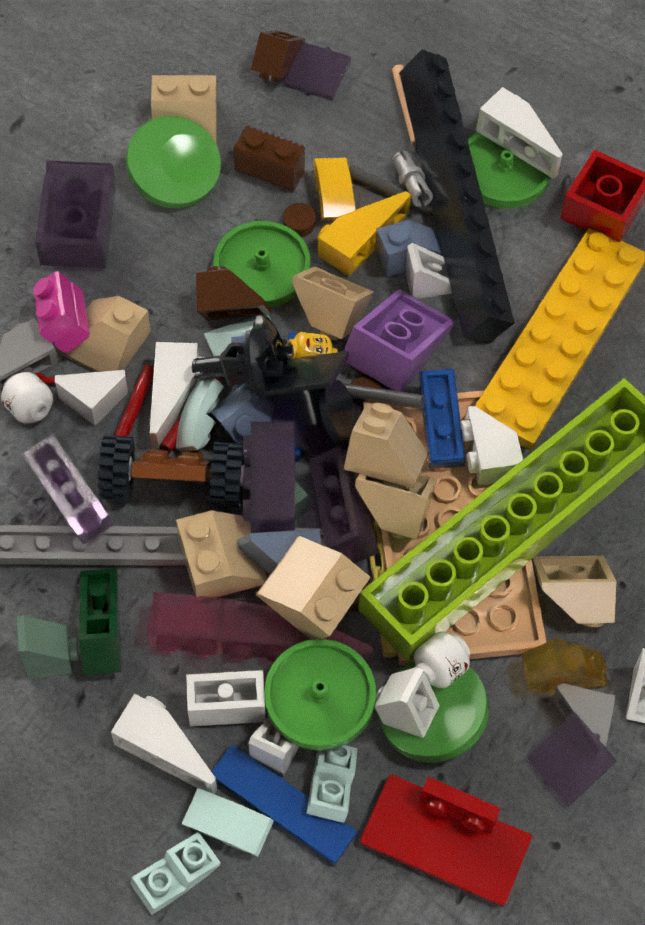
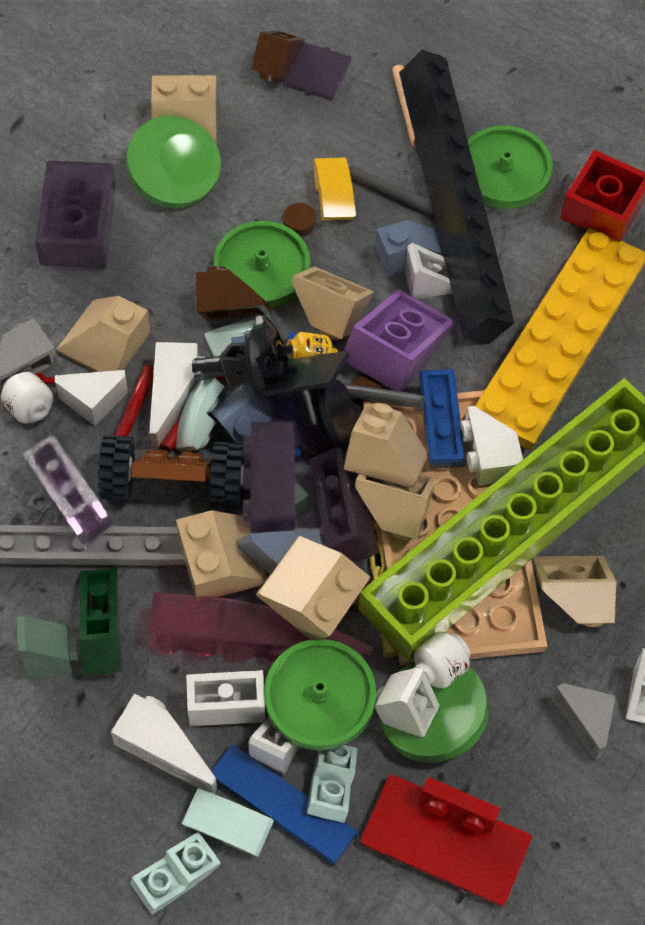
(61, 312): dark pink brick -> none
(269, 158): reddish brown brick -> none
(353, 234): yellow slope -> none
(412, 178): light grey pin -> none
(517, 128): white slope -> none
(564, 663): clear yellow slope -> none
(572, 759): clear purple piece -> none

